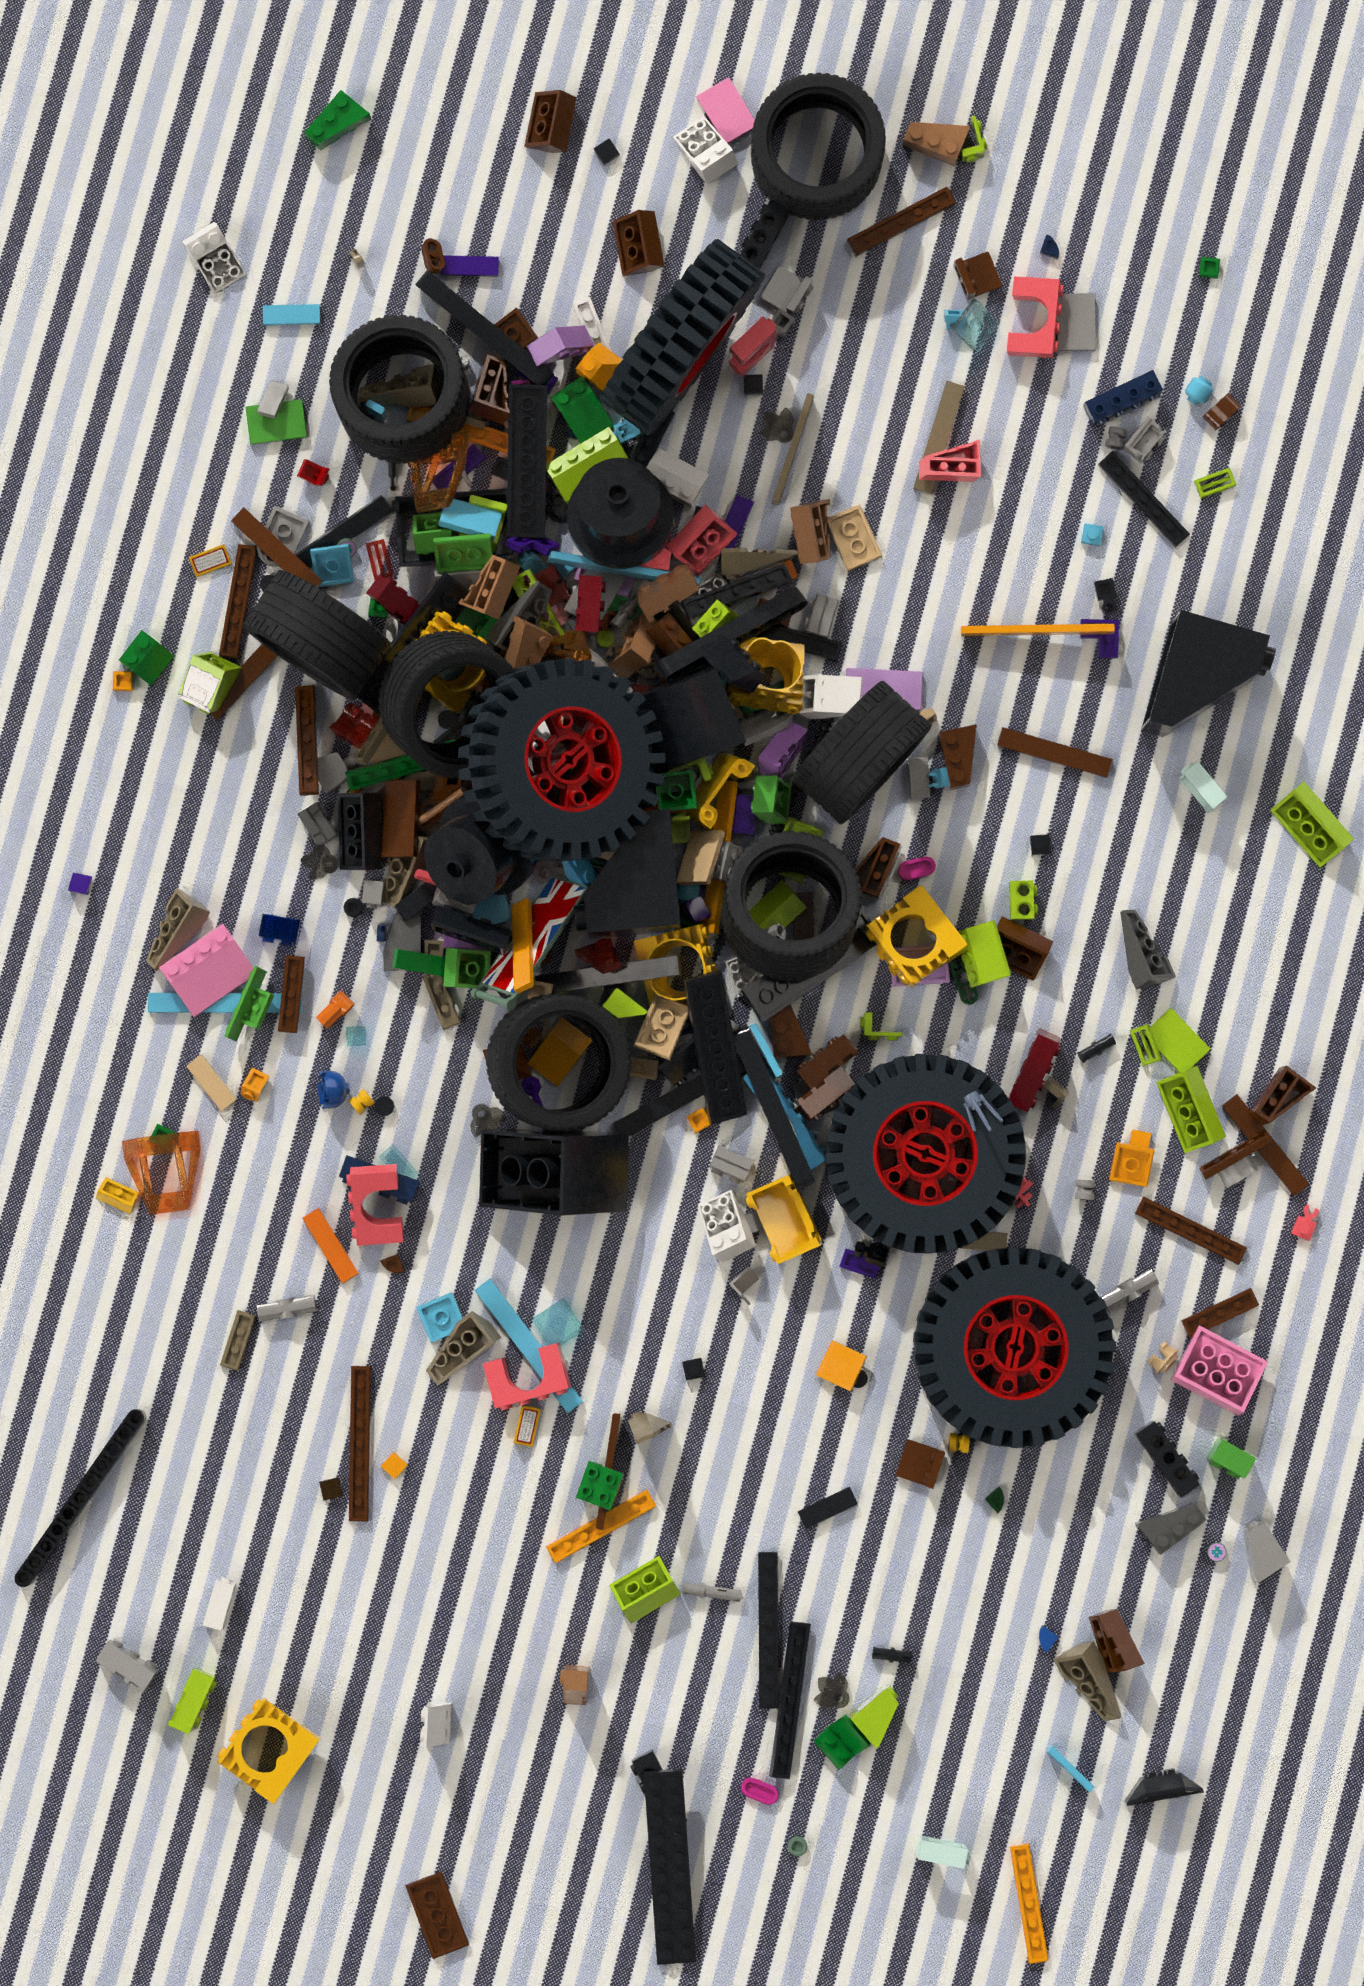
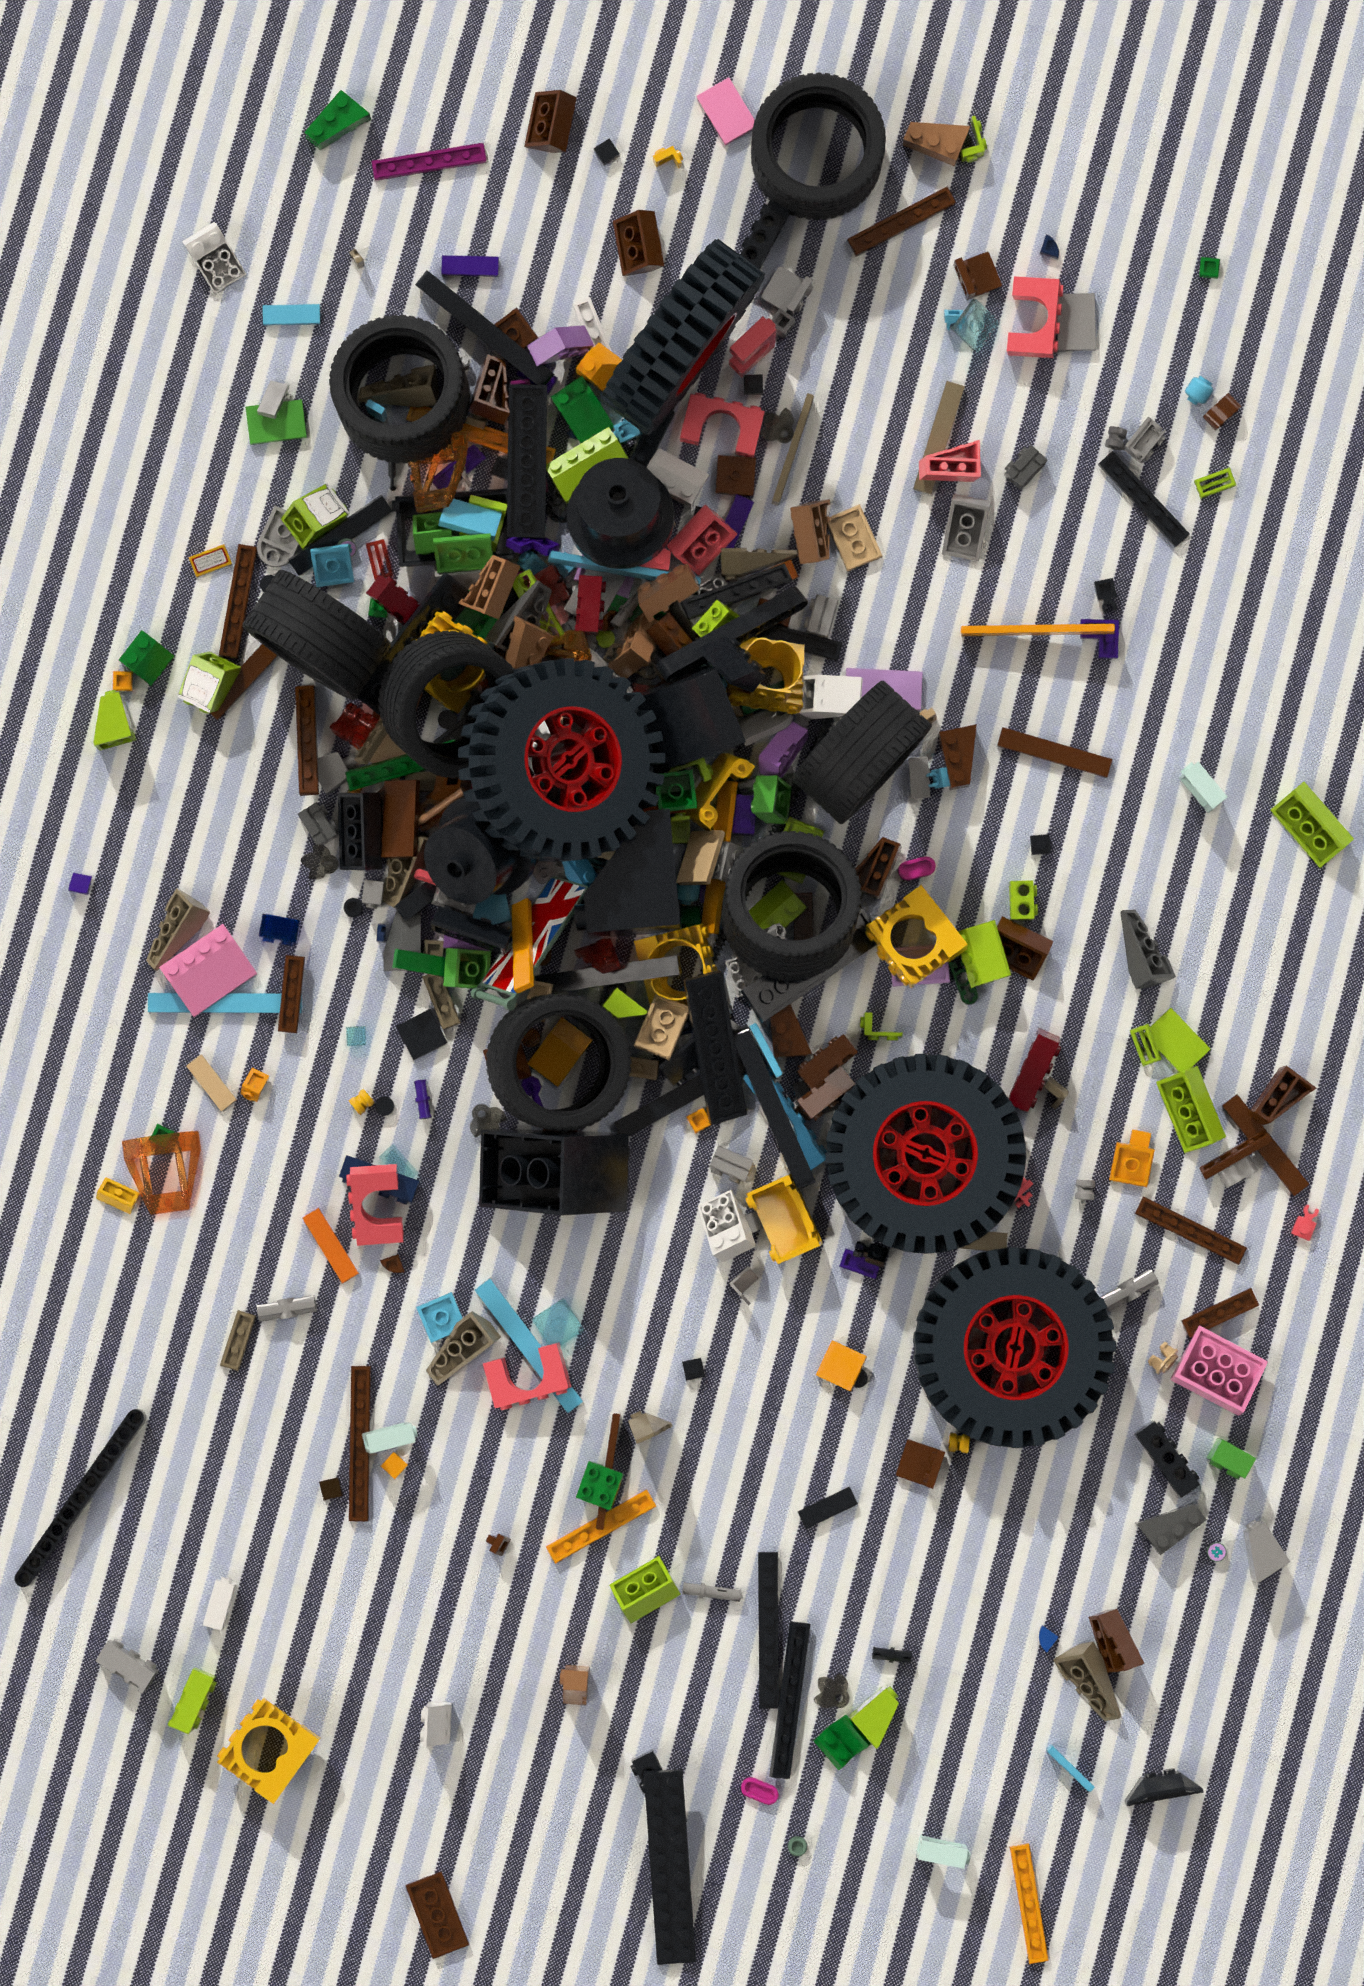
(113, 722): none -> lime slope
(251, 1007): bright green bracket -> none
(273, 547): reddish brown tile -> none
(313, 473): red bracket -> none
(314, 515): none -> slope
(332, 1089): blue cylinder -> none
(338, 1007): orange piece -> none
(389, 1437): none -> light aqua window
(421, 1034): none -> black tile
(422, 1099): none -> dark purple pin
(429, 161): none -> magenta tile
(433, 256): reddish brown plate -> none
(498, 1543): none -> reddish brown tile
(527, 1425): slope -> none
(664, 155): none -> yellow bracket
(696, 909): slope -> none
(702, 408): none -> coral arch
(706, 150): white slope -> none
(735, 475): none -> reddish brown plate
(966, 527): none -> light grey slope
(974, 1101): sand blue plant -> none
(996, 1499): dark green tile -> none
(1025, 467): none -> dark grey brick
(1092, 534): medium azure plate -> none
(1096, 1048): black pin -> none
(1122, 398): dark blue brick -> none
(1201, 667): black slope -> none

